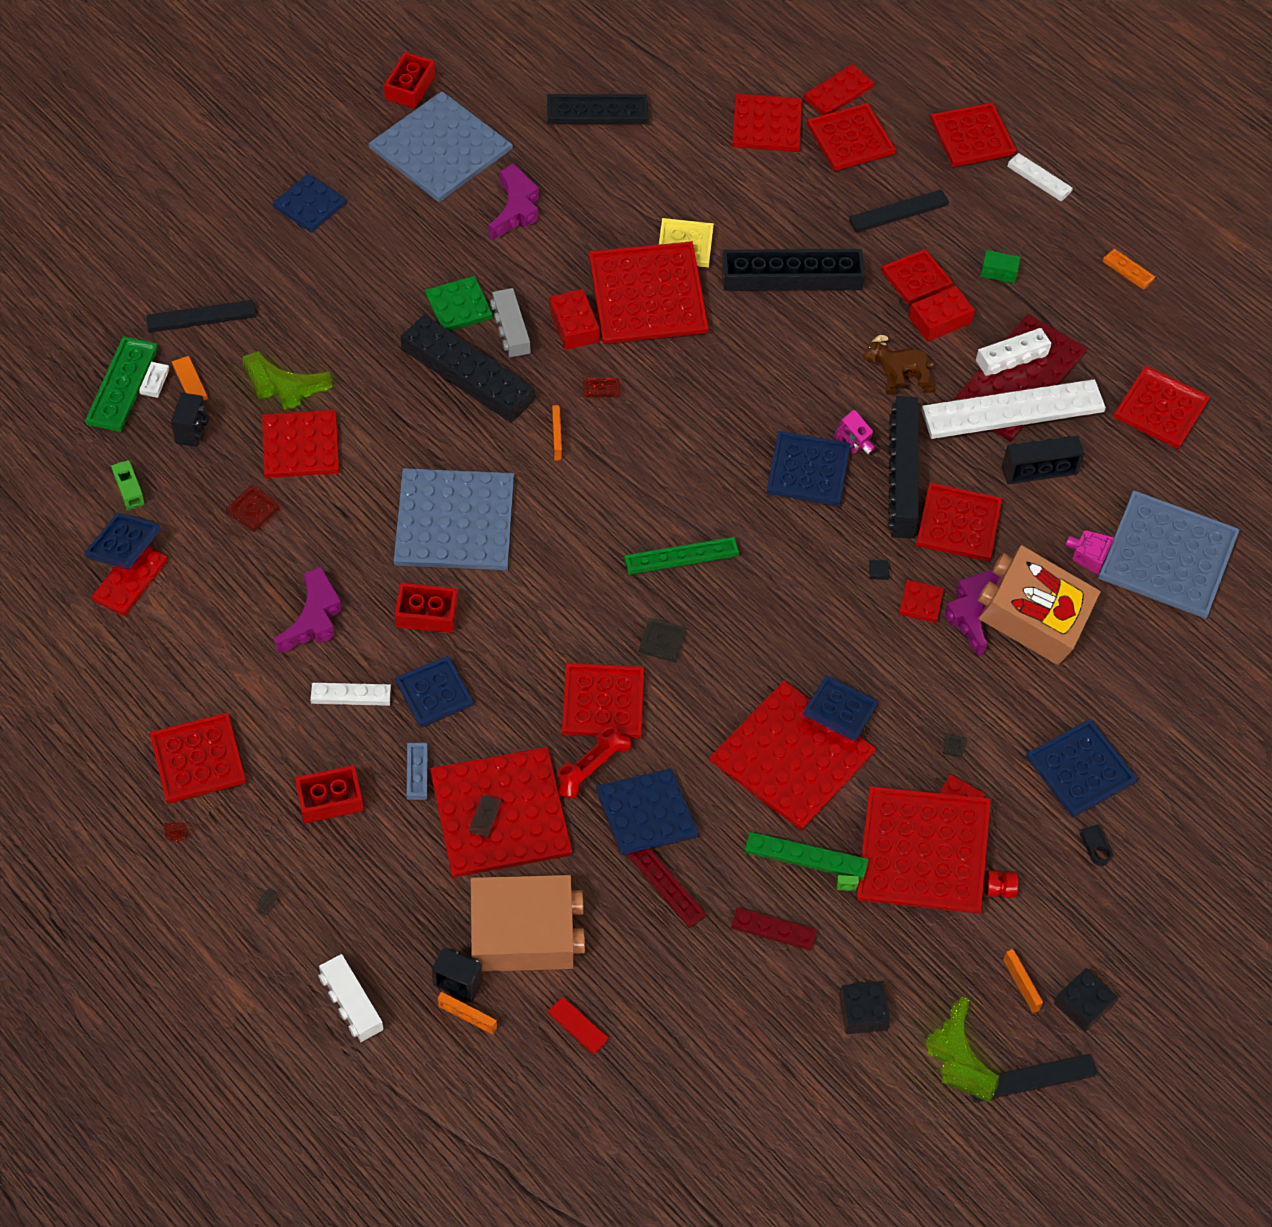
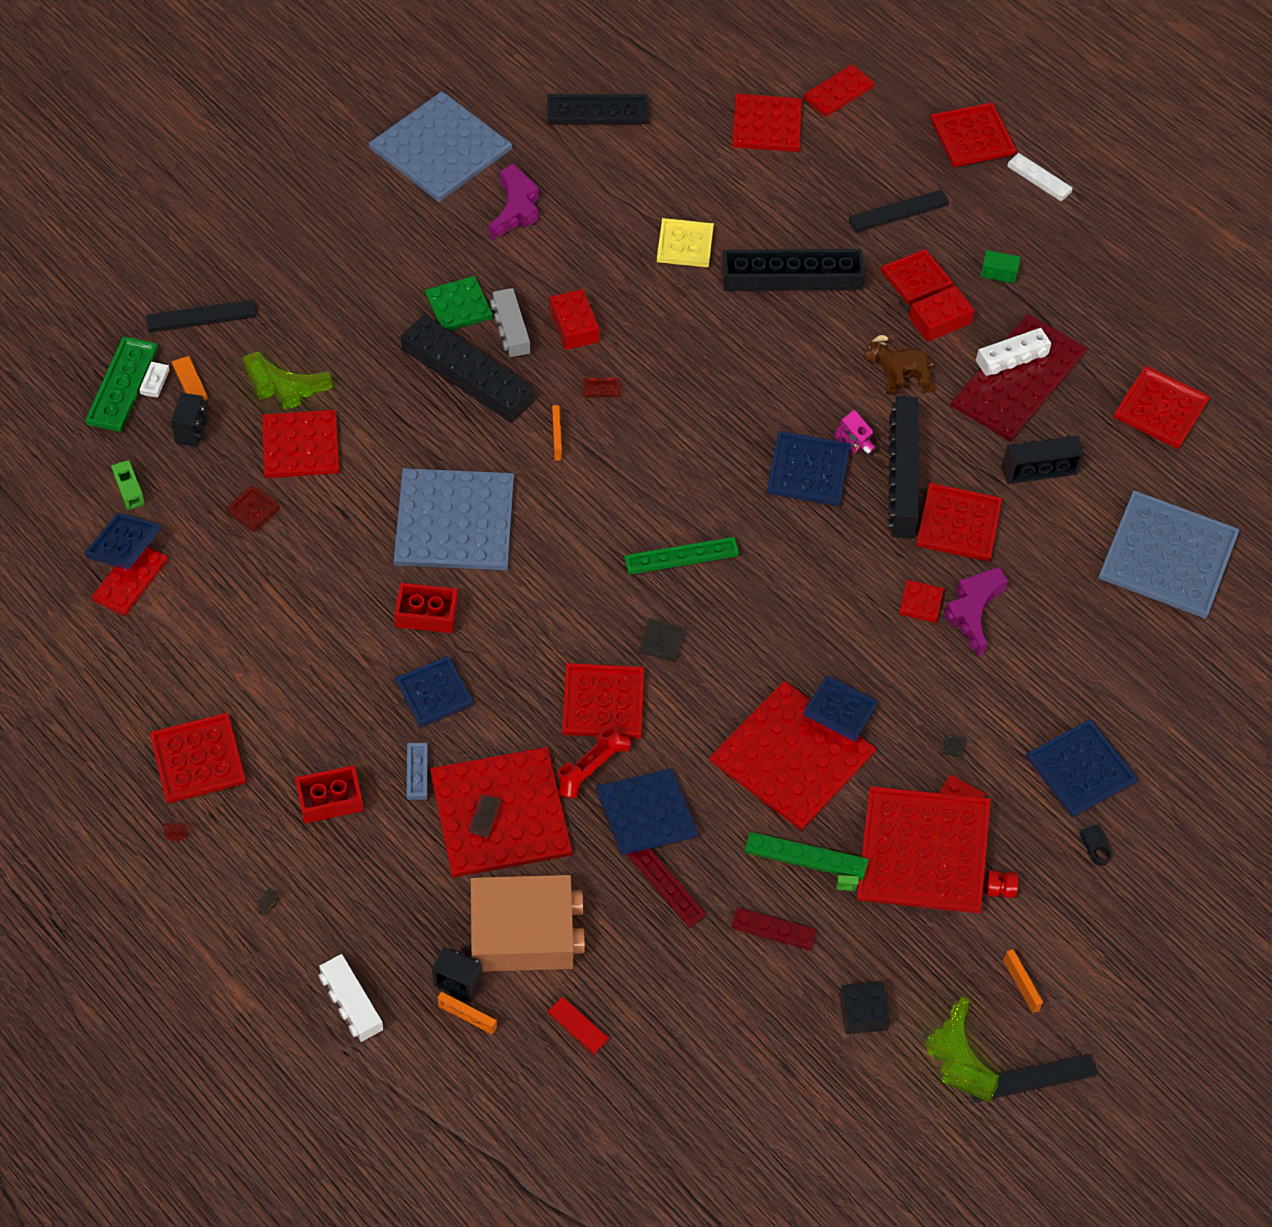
(309, 203): dark blue plate -> none
(314, 620): magenta arch -> none
(350, 694): white plate -> none
(409, 80): red brick -> none
(648, 292): red plate -> none
(851, 136): red plate -> none
(879, 569): black tile -> none
(1013, 409): white plate -> none
(1037, 604): nougat brick -> none
(1085, 1000): black brick -> none
(1090, 550): dark pink torso -> none
(1128, 269): orange tile -> none

